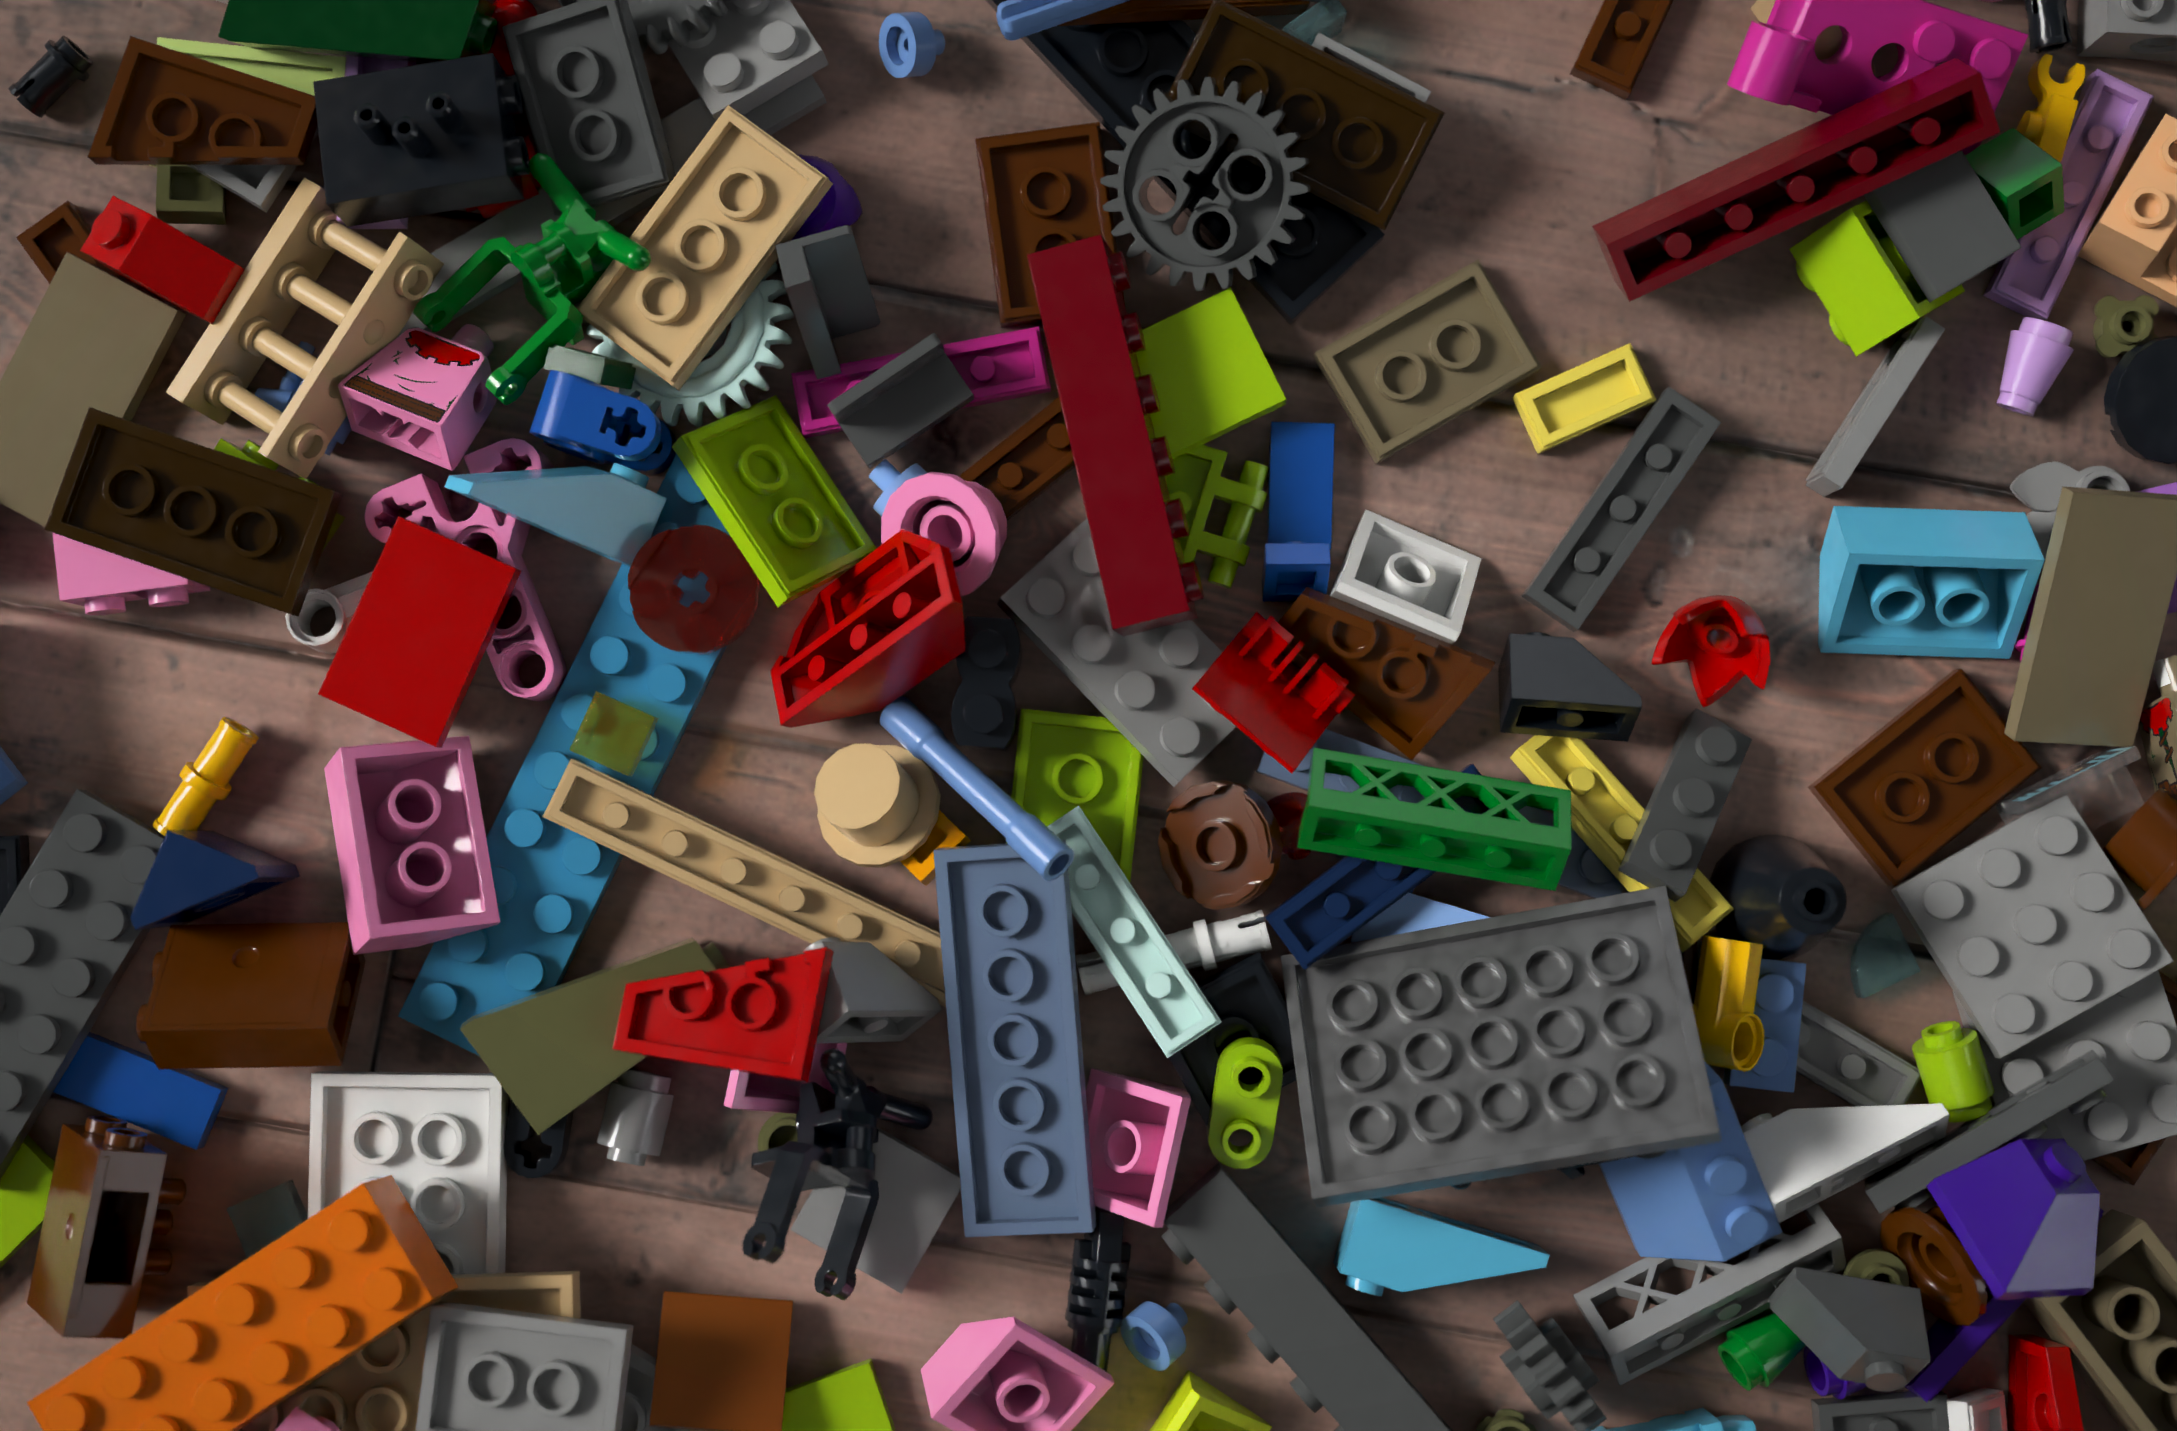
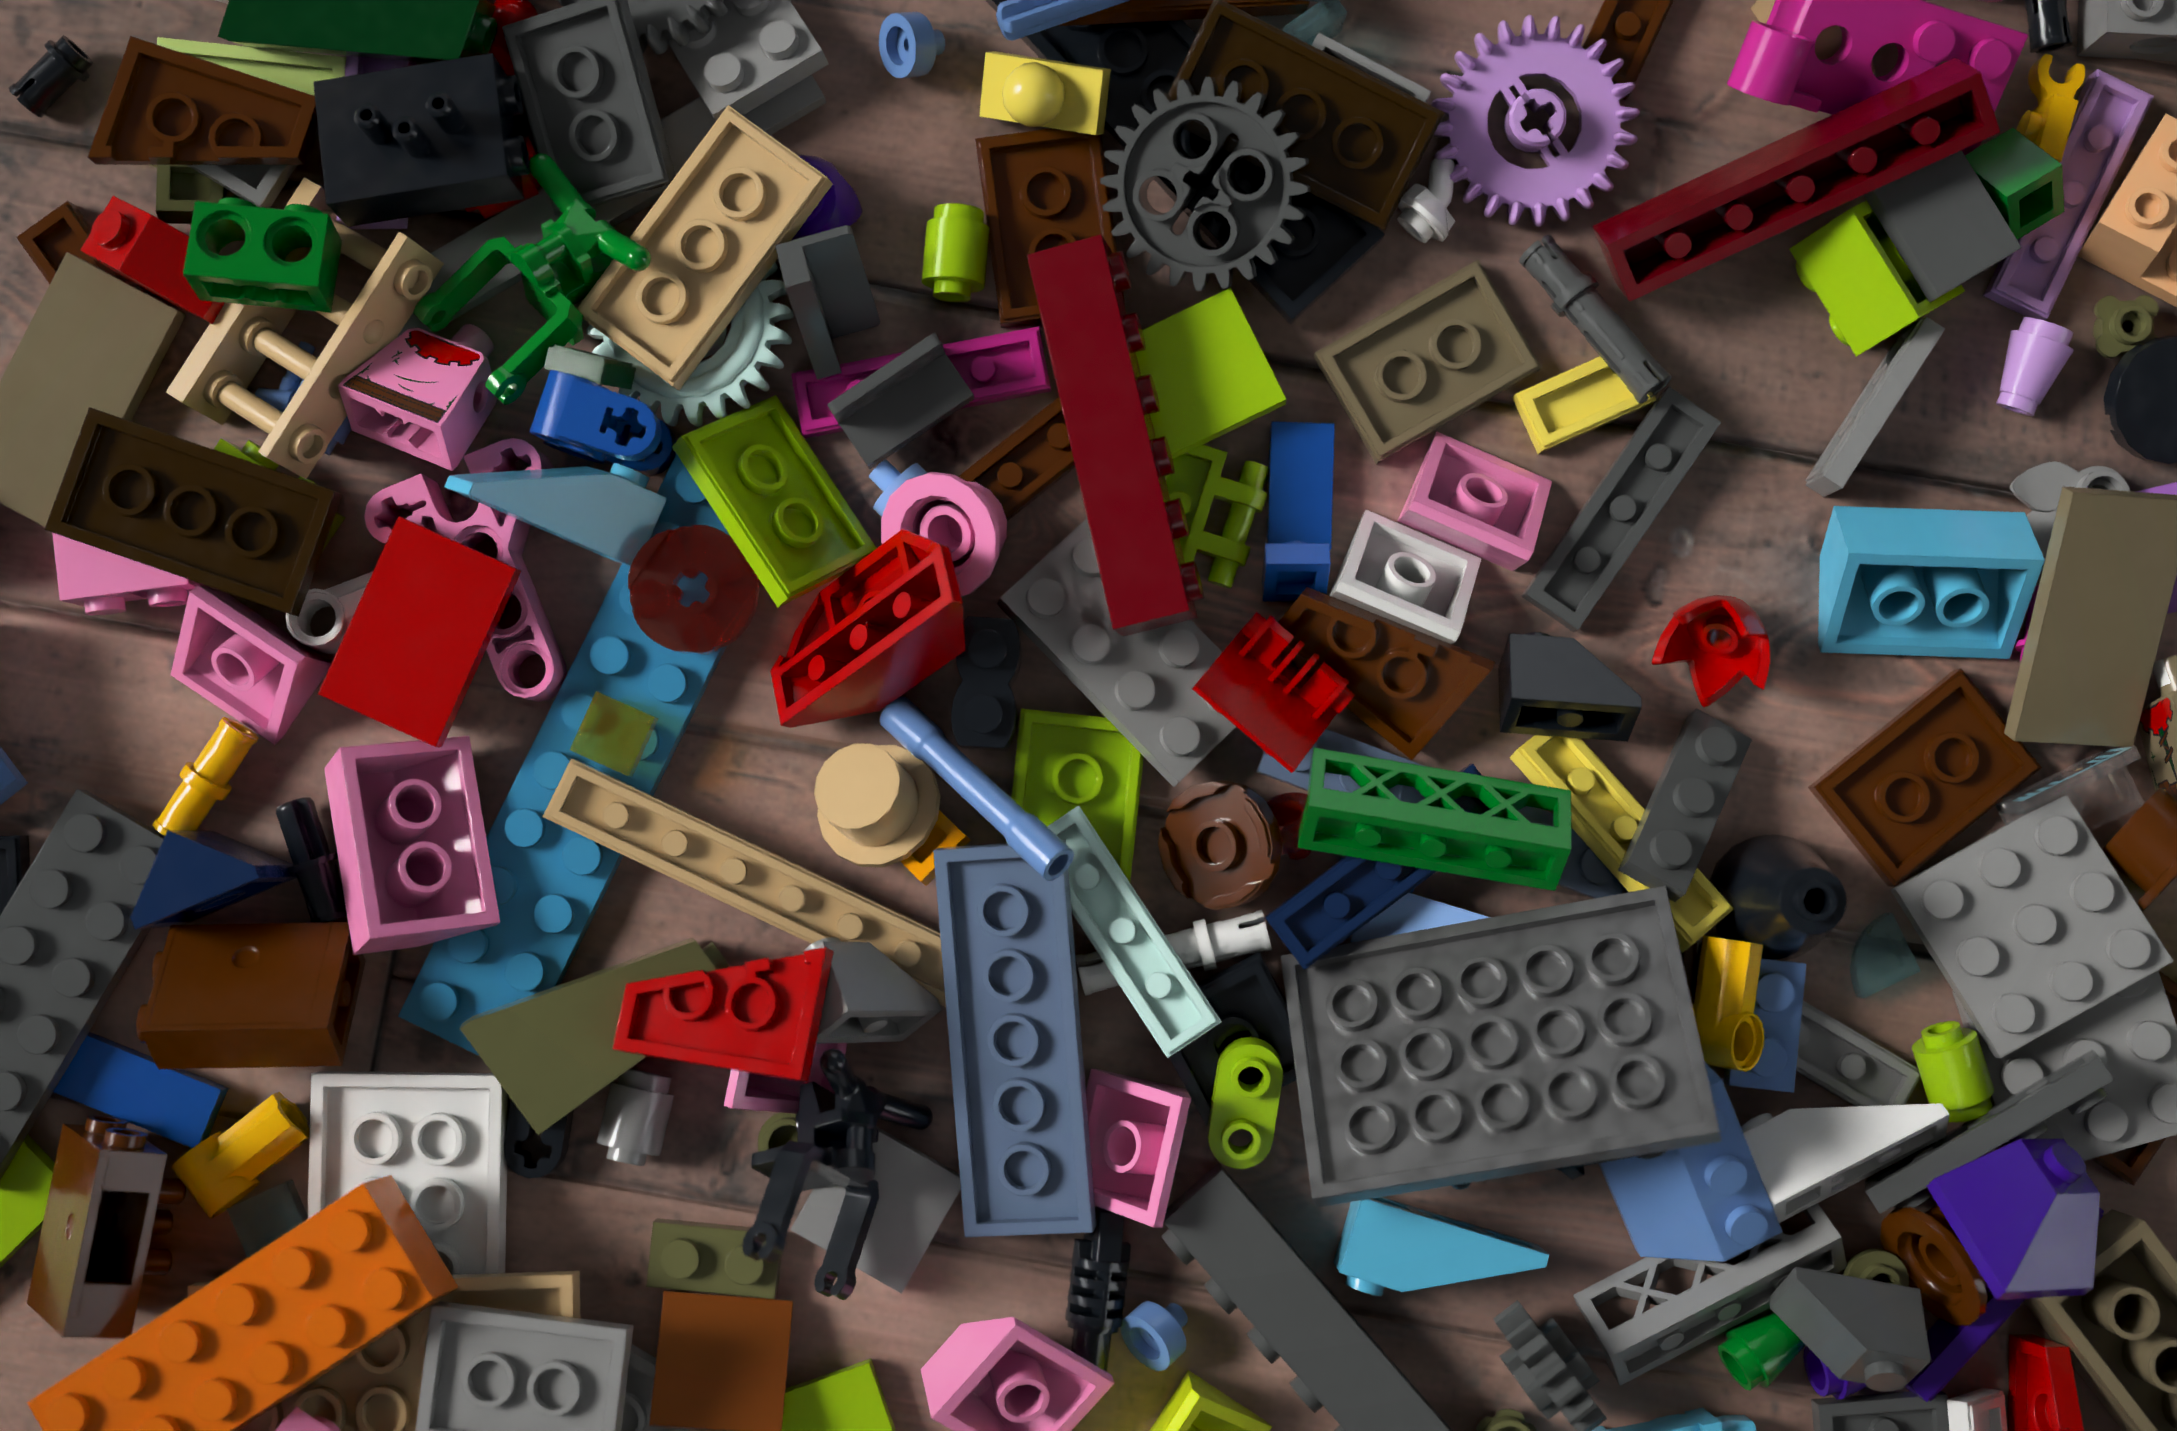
(228, 1163): none -> yellow piece
(245, 663): none -> bright pink slope
(259, 269): none -> green brick
(312, 860): none -> black axle
(707, 1260): none -> olive plate
(955, 252): none -> lime brick
(1044, 93): none -> light yellow tile
(1425, 209): none -> white plate
(1477, 502): none -> bright pink slope
(1500, 69): none -> lavender gear
(1604, 330): none -> dark grey pin

